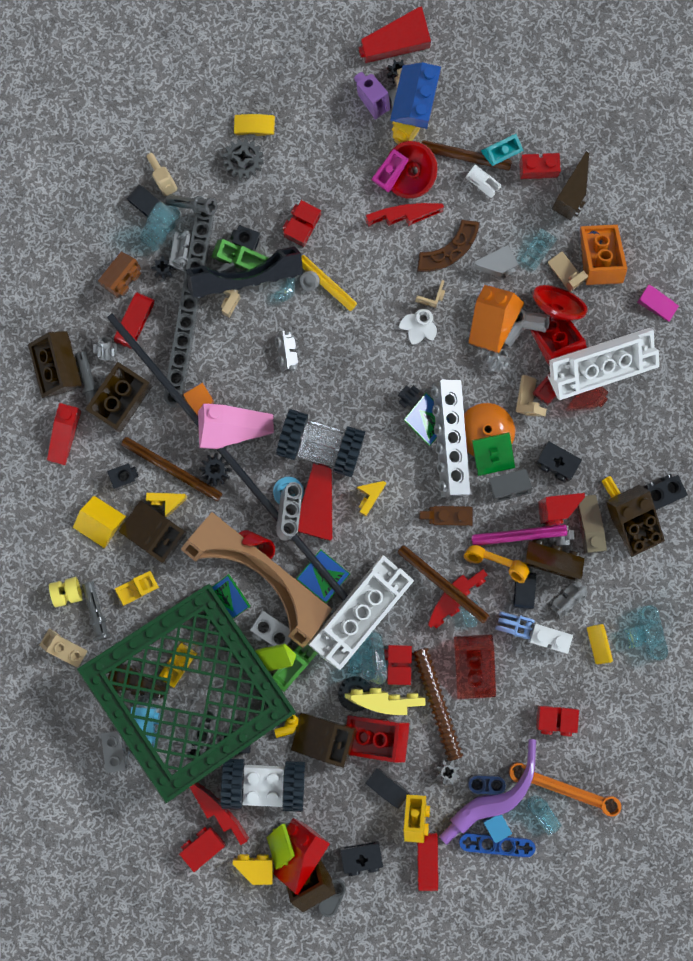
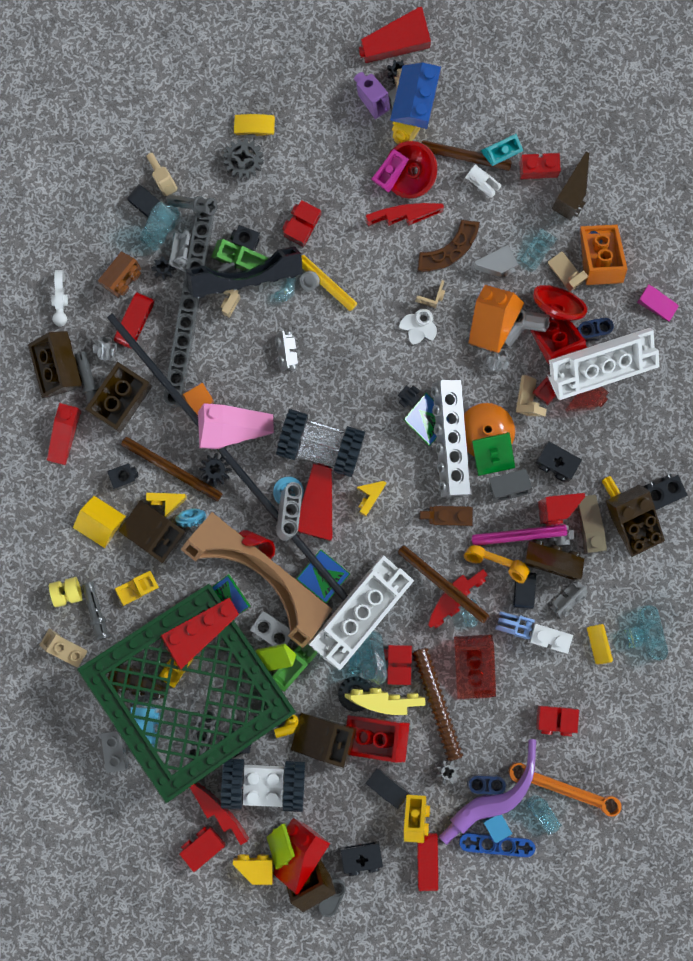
(59, 300): none -> white piece
(190, 518): none -> medium azure gear
(193, 635): none -> red wing
(594, 330): none -> dark blue beam

